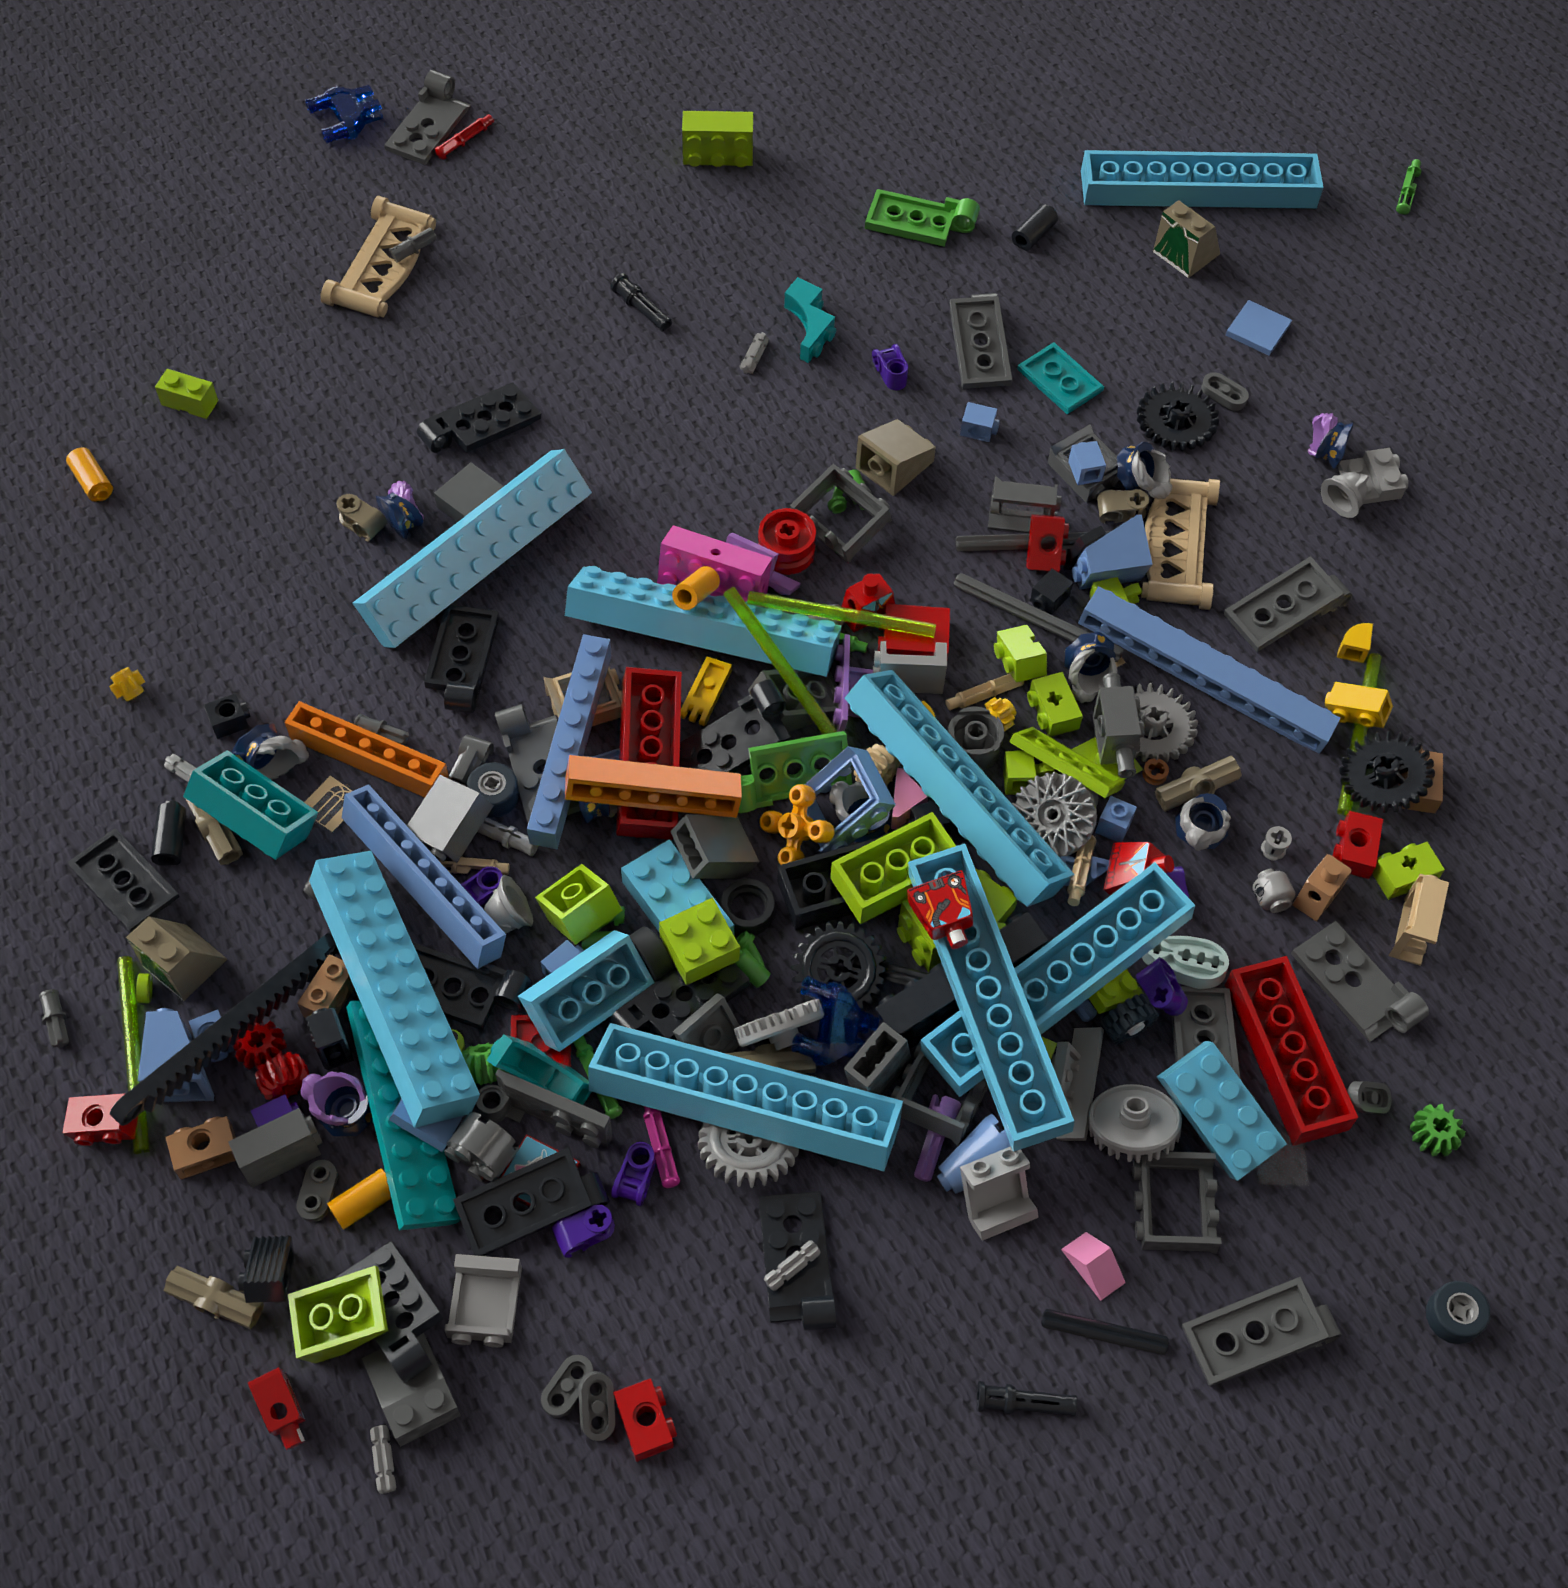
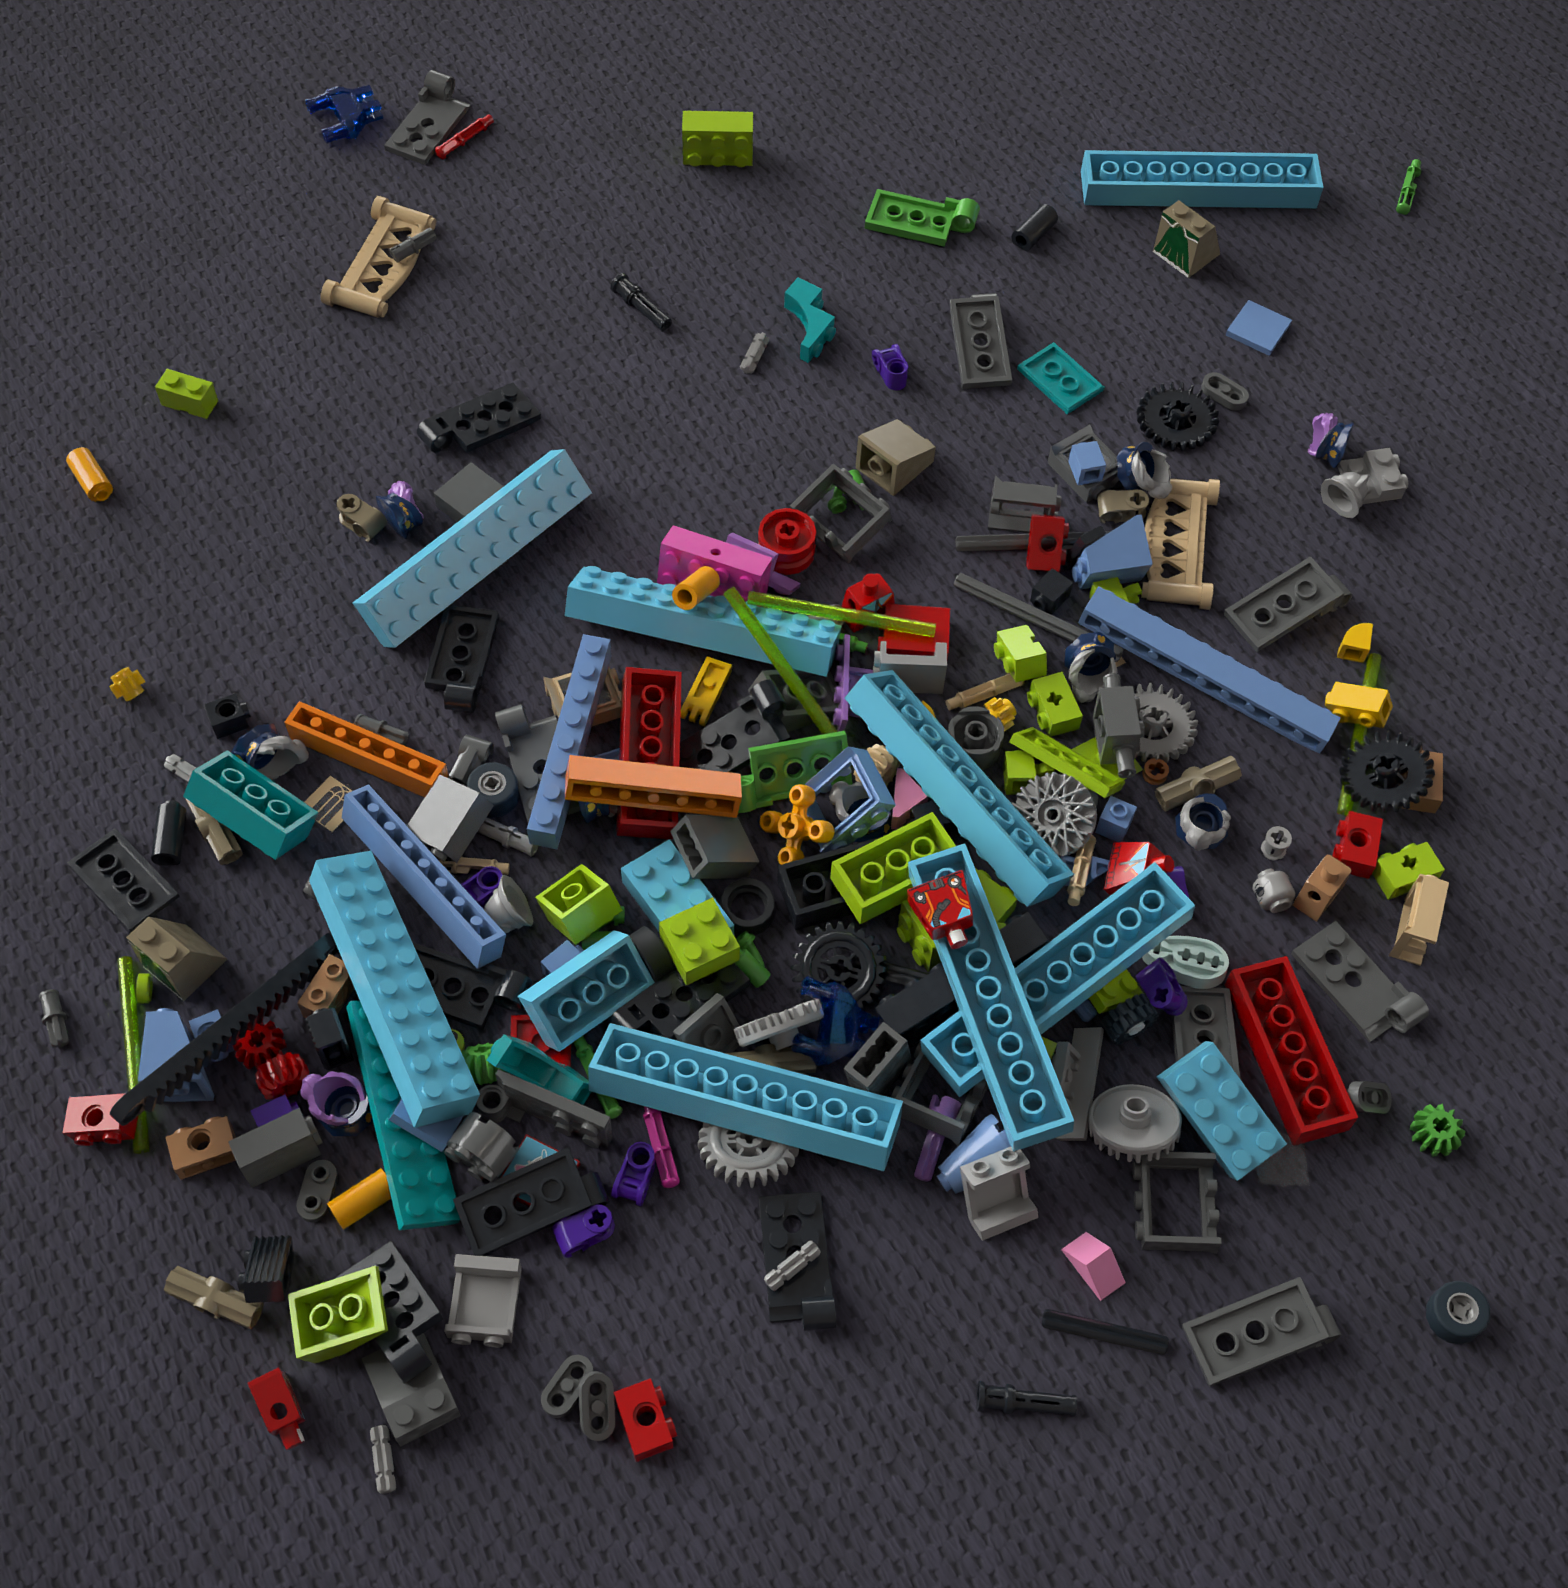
(979, 422): medium blue brick -> none

